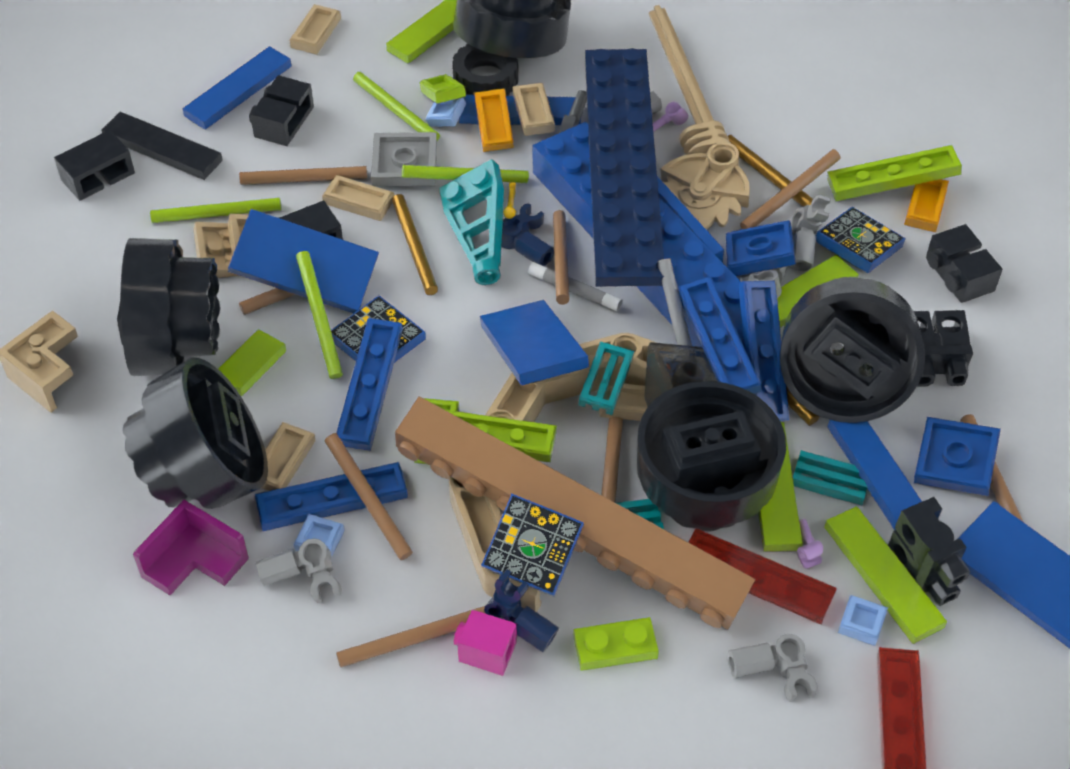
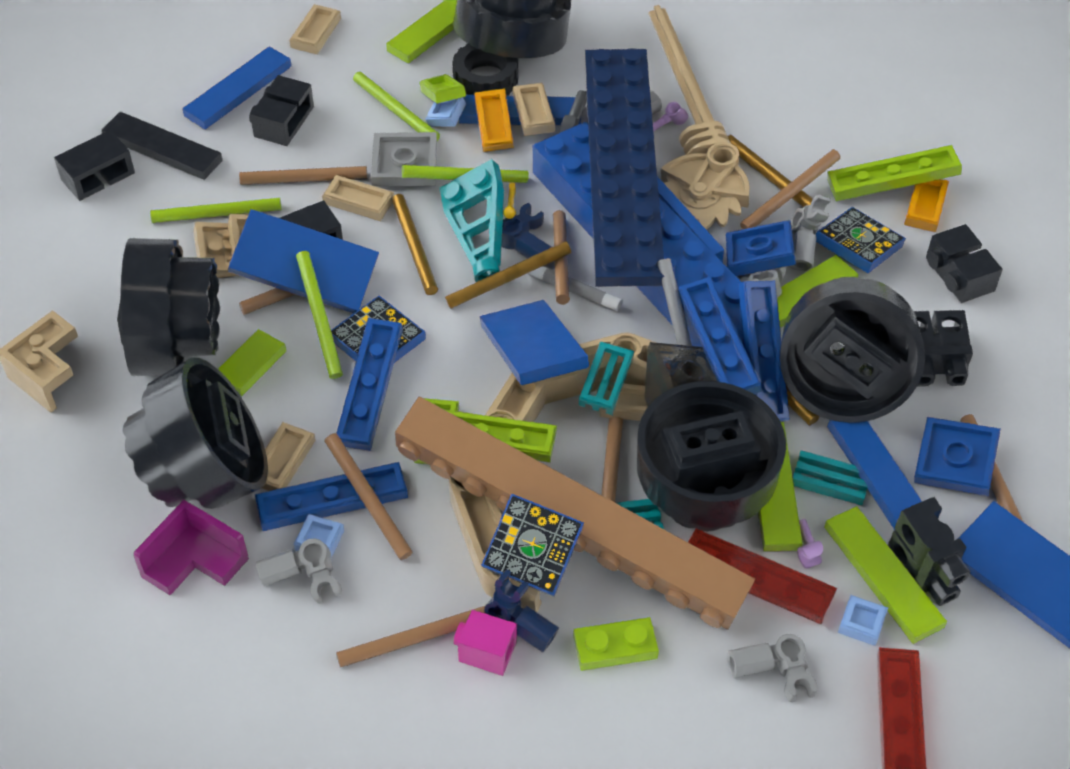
(508, 274): none -> pearl gold bar

